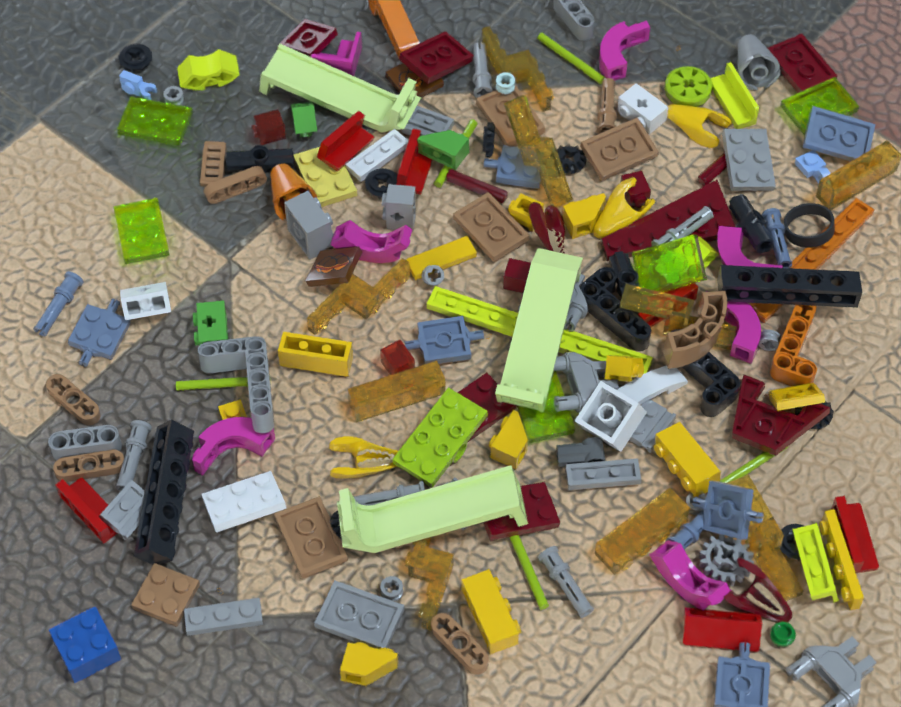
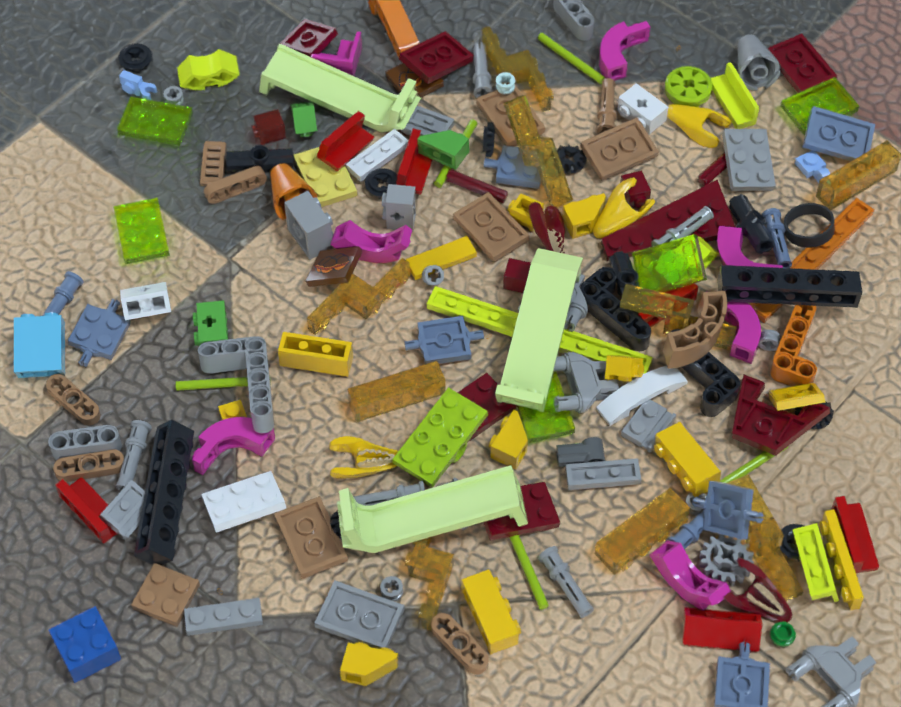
(39, 345): none -> medium azure brick
(396, 358): clear red brick -> none
(610, 416): white brick -> none

